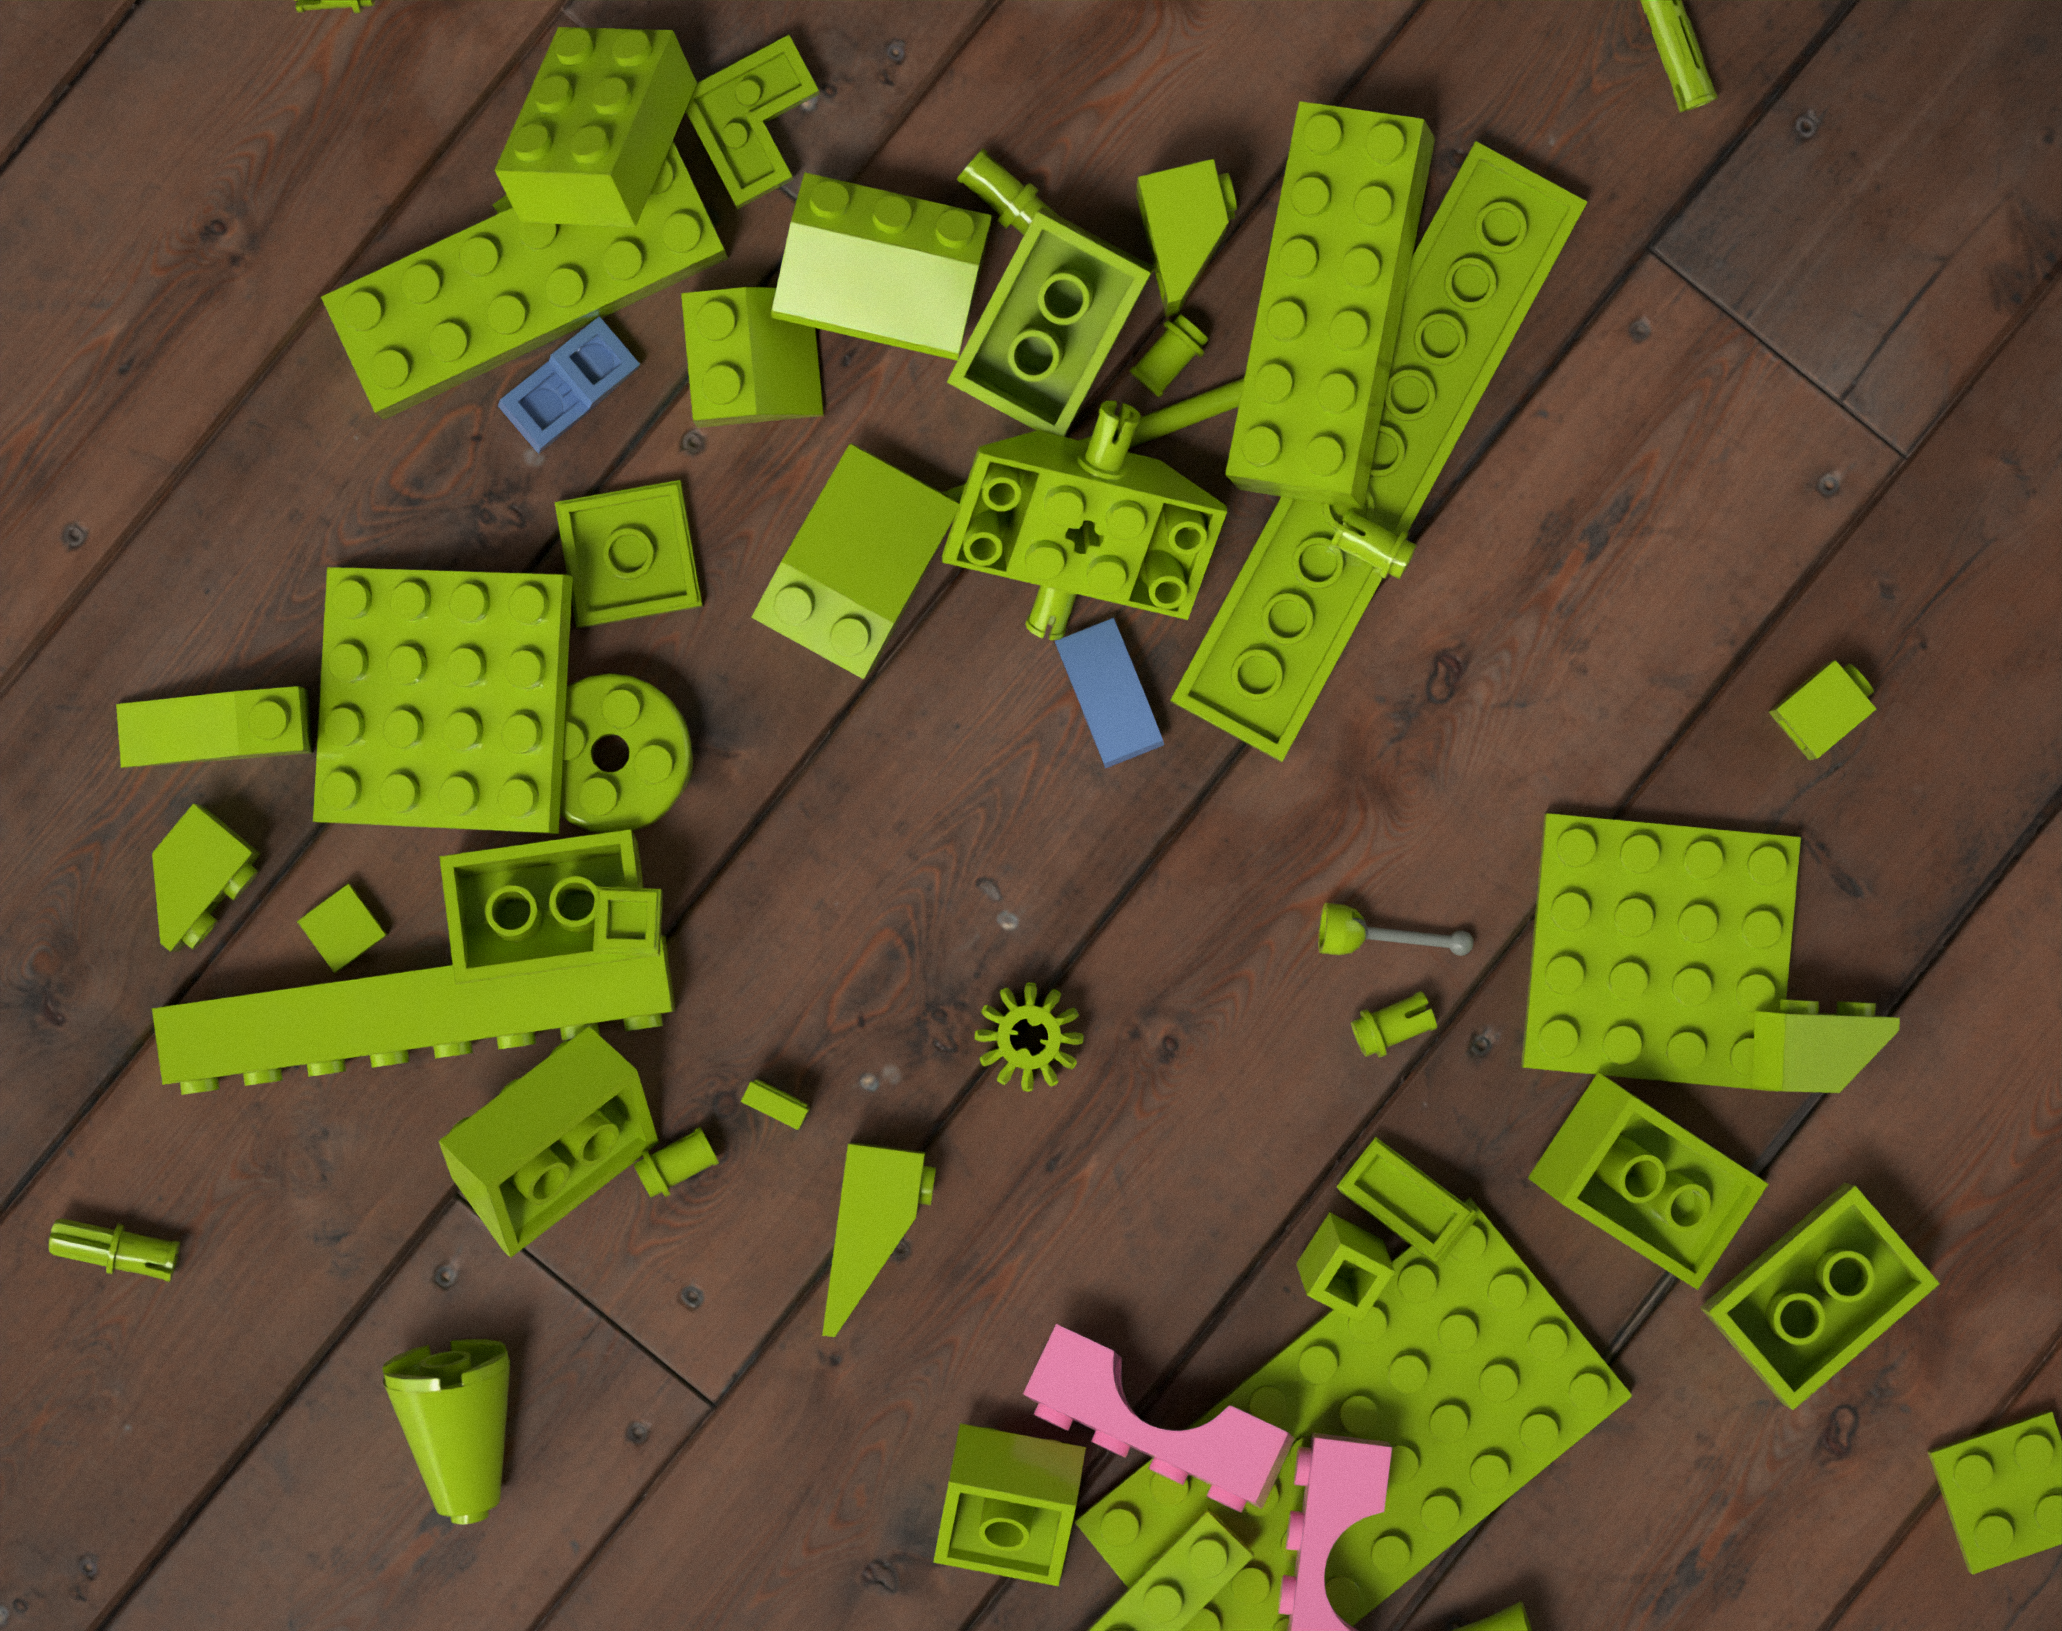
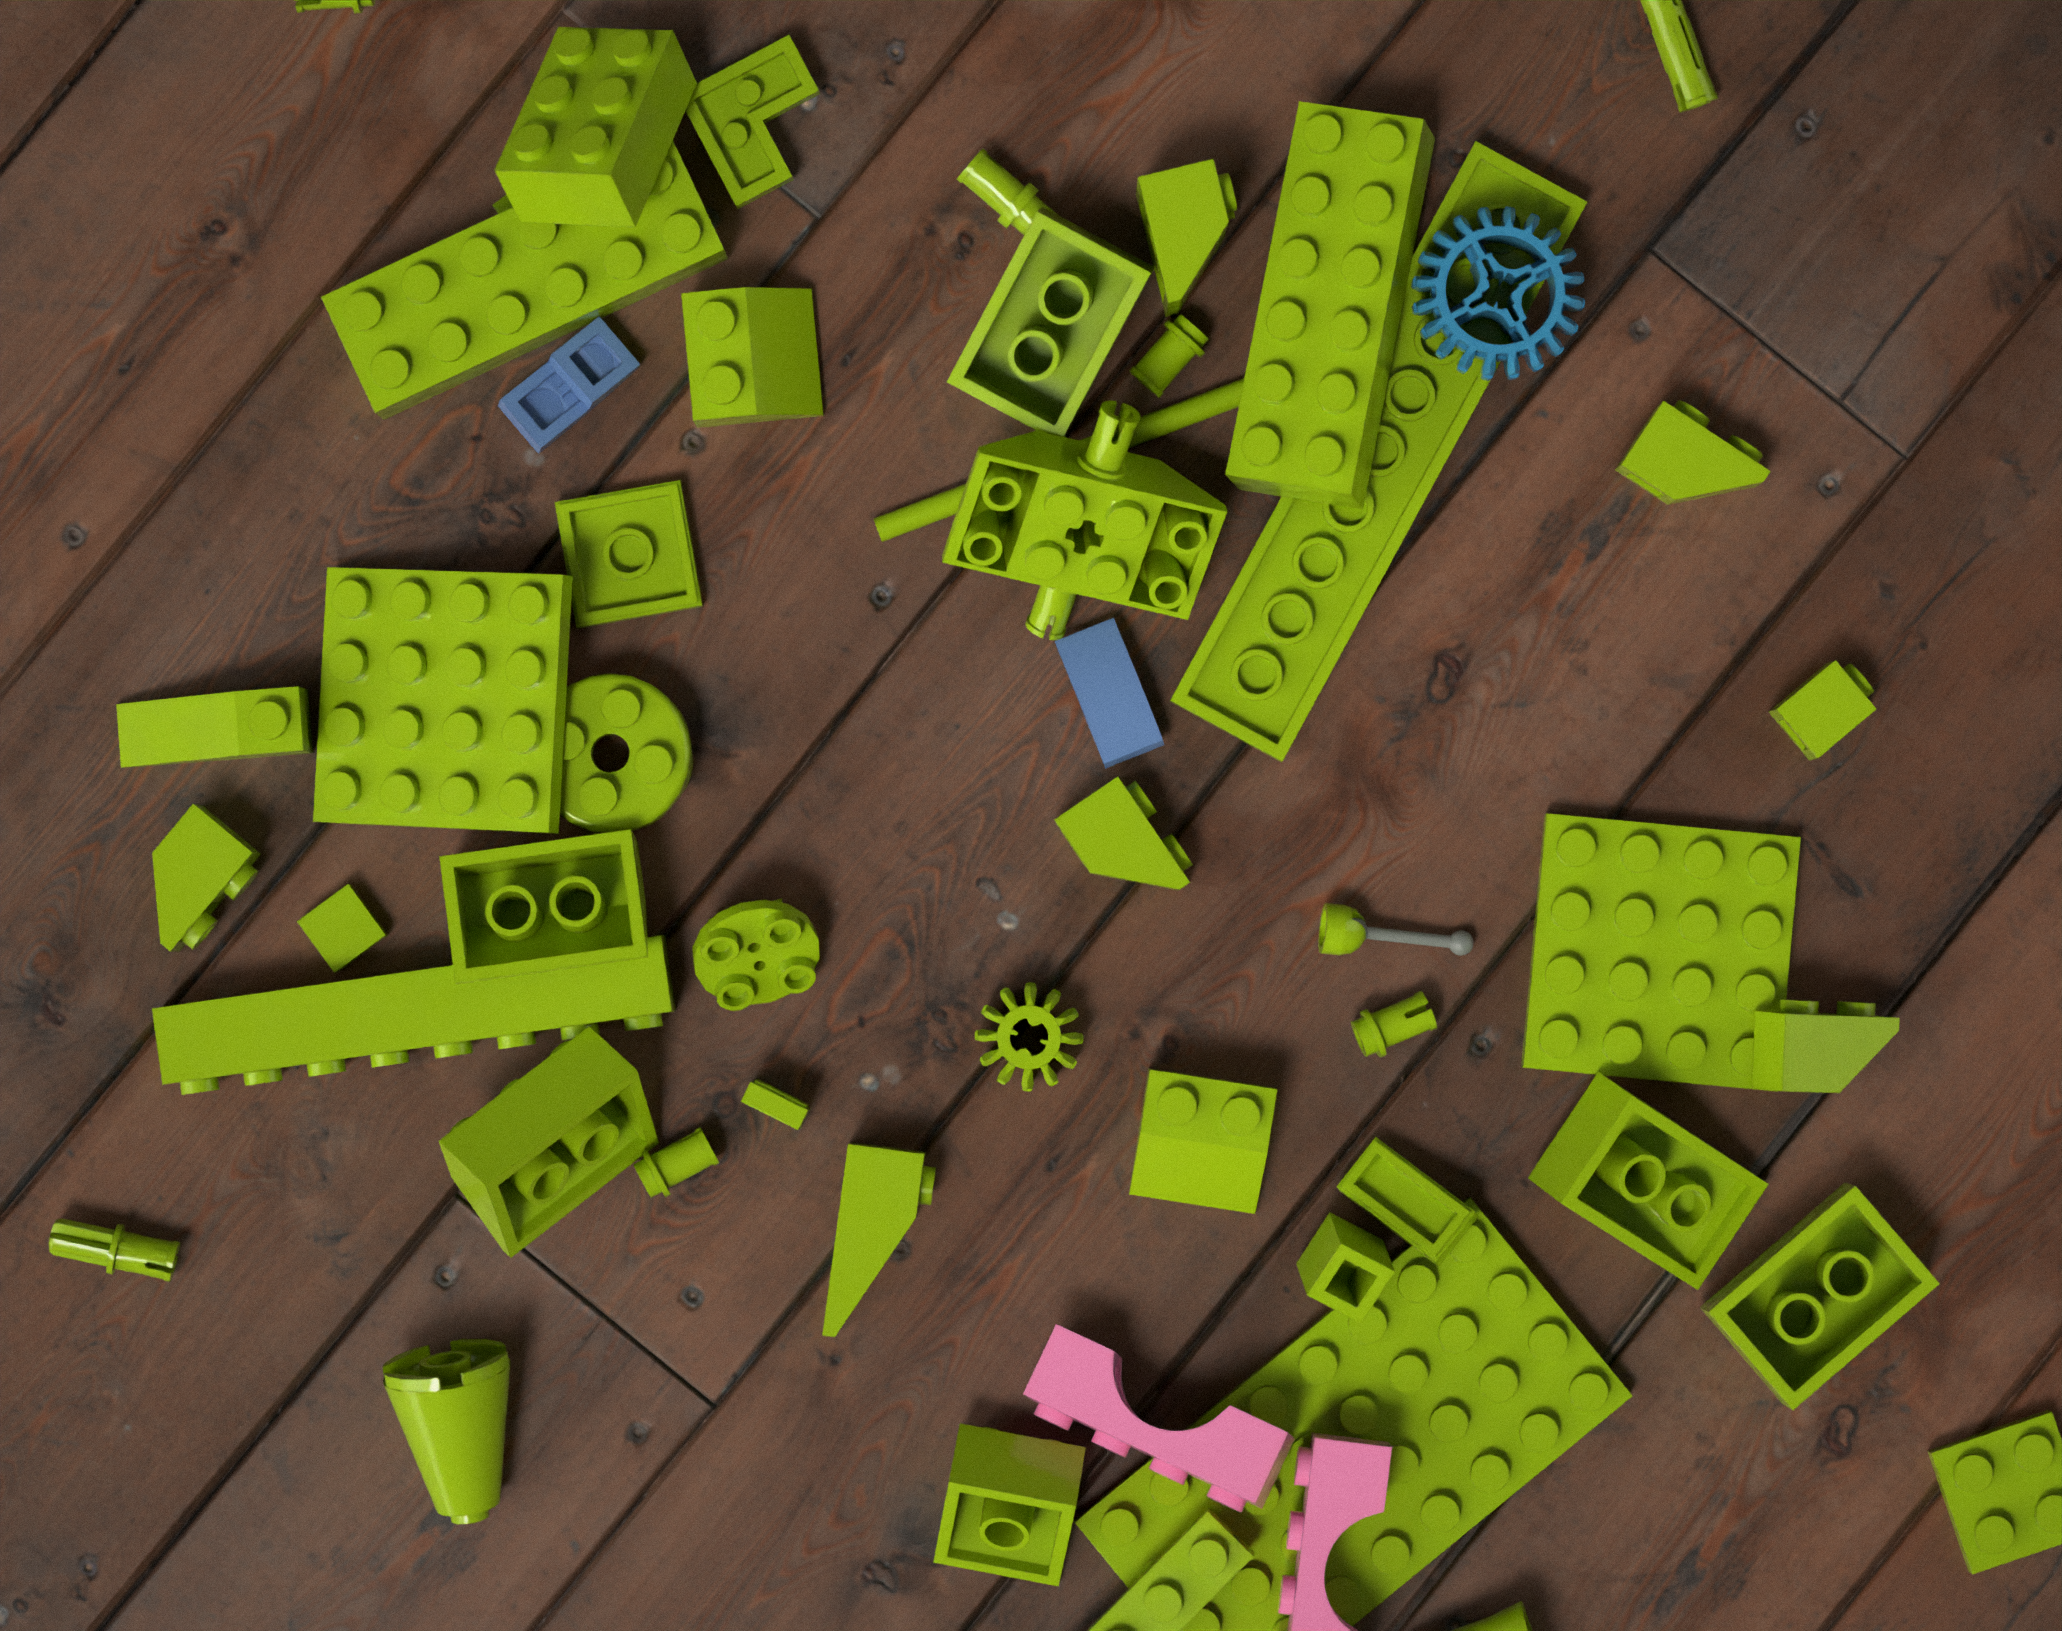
(628, 921): lime tile -> none
(728, 960): none -> lime plate
(857, 561): lime slope -> none
(881, 266): lime slope -> none
(1119, 842): none -> lime slope
(1202, 1140): none -> lime slope
(1374, 544): lime pin -> none
(1511, 321): none -> dark azure gear
(1687, 462): none -> lime slope

